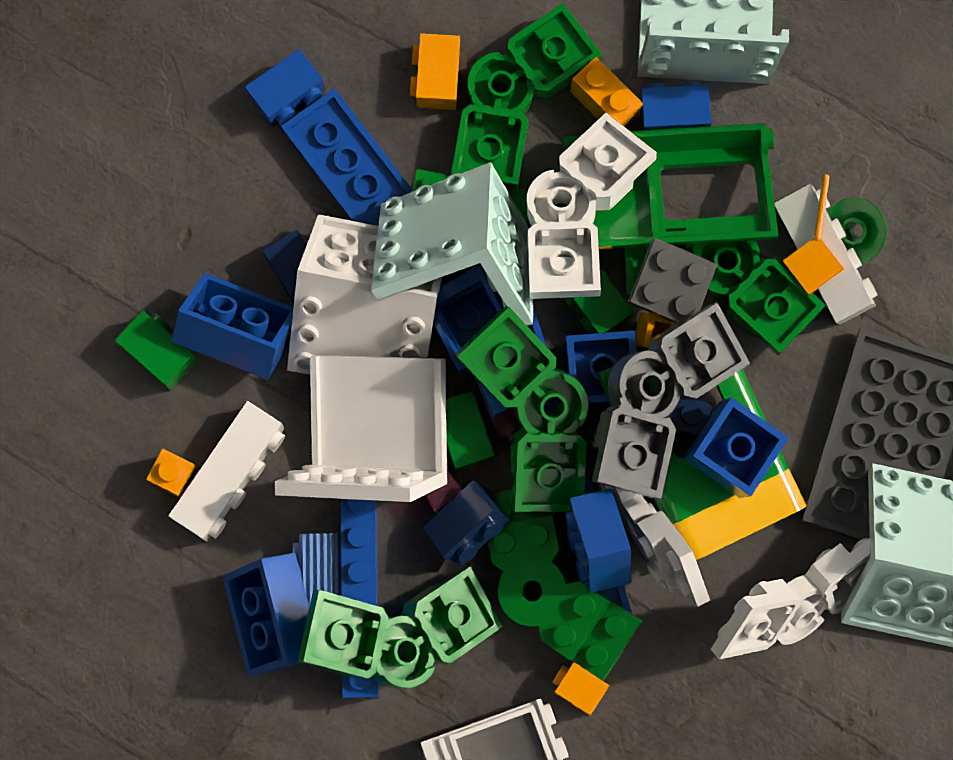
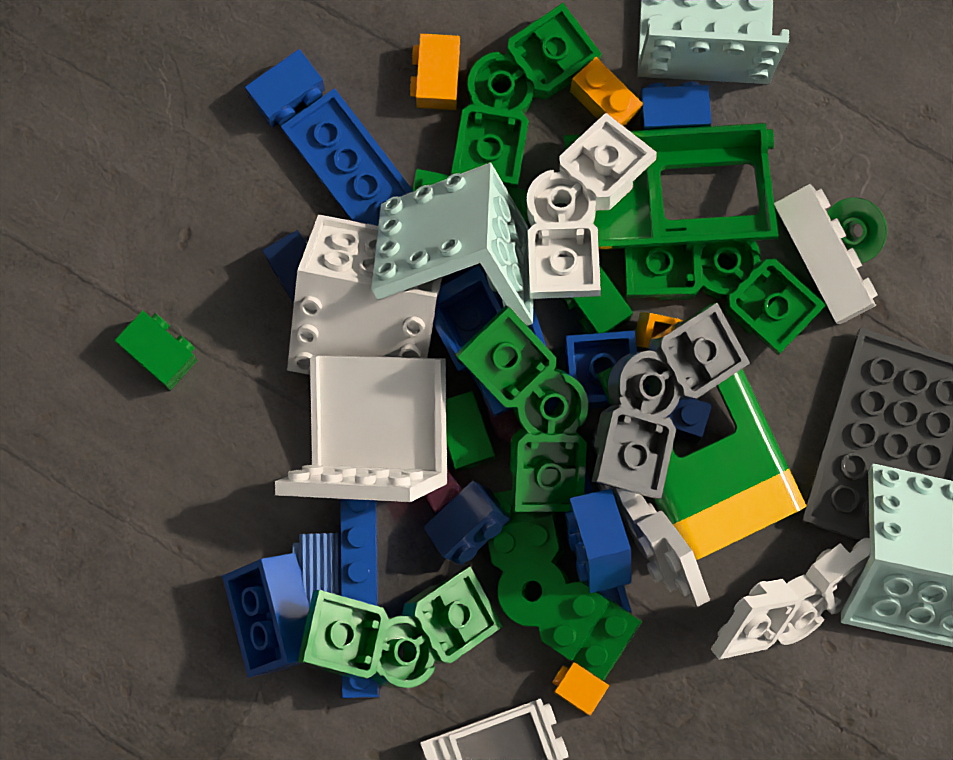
(172, 473): light orange brick -> none
(228, 471): white brick -> none
(234, 325): blue brick -> none
(671, 282): dark grey plate -> none
(735, 448): blue brick -> none
(814, 262): light orange piece -> none

